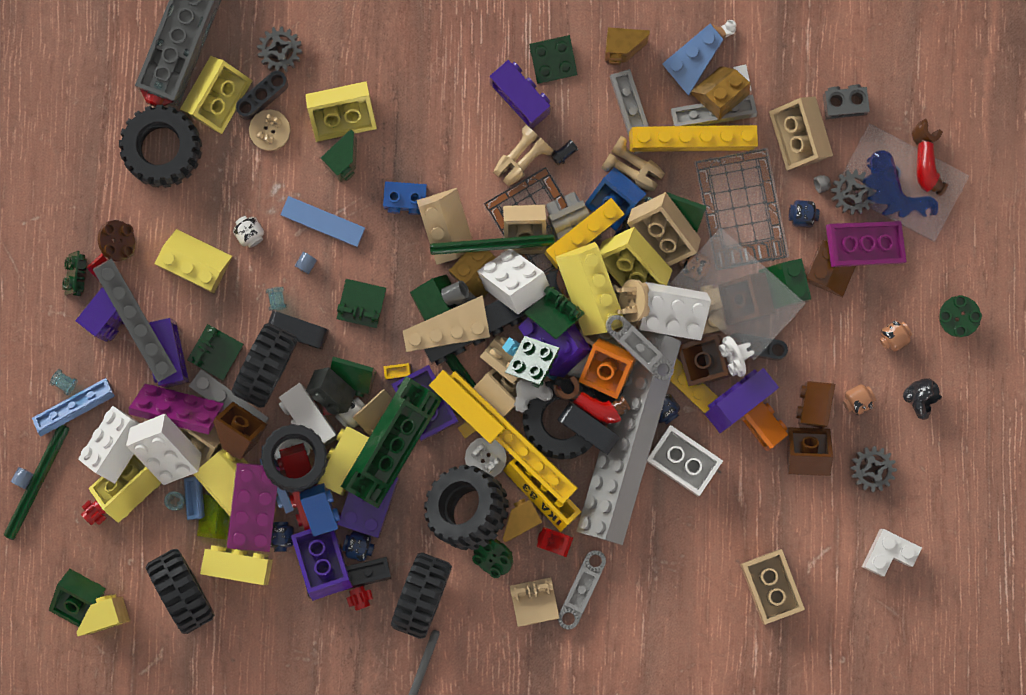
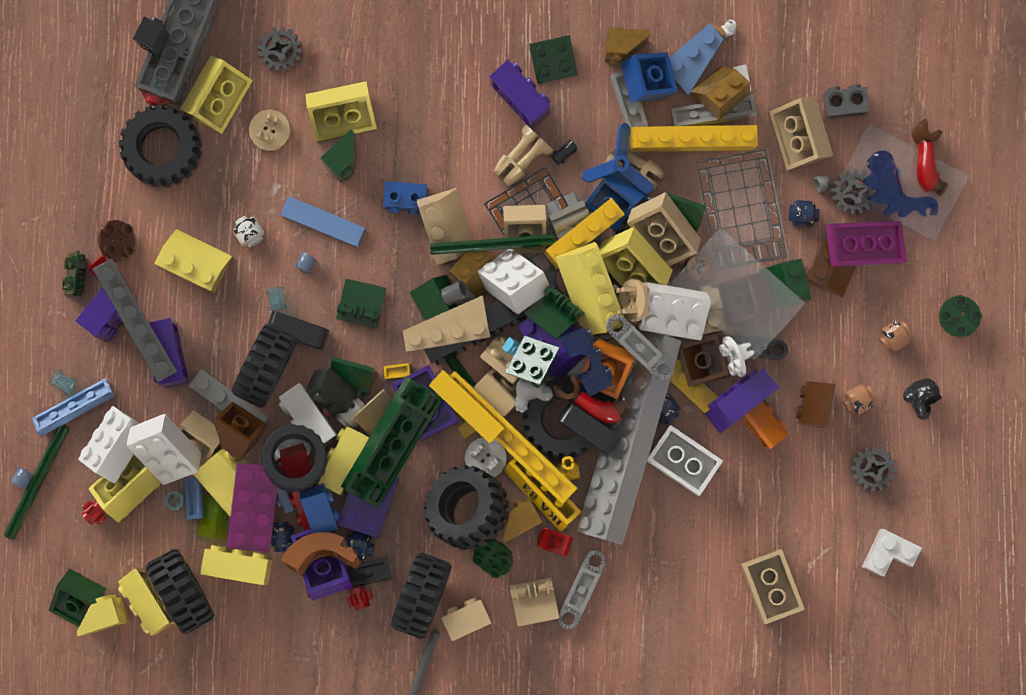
(145, 601): none -> light yellow slope
(151, 35): none -> black brick
(183, 409): magenta plate -> none
(215, 352): dark green hinge -> none
(265, 85): black beam -> none
(317, 545): none -> dark orange arch
(466, 619): none -> tan brick
(569, 468): none -> yellow pin
(596, 376): none -> clear blue arch
(612, 166): none -> blue piece
(649, 77): none -> blue brick
(809, 451): reddish brown slope -> none

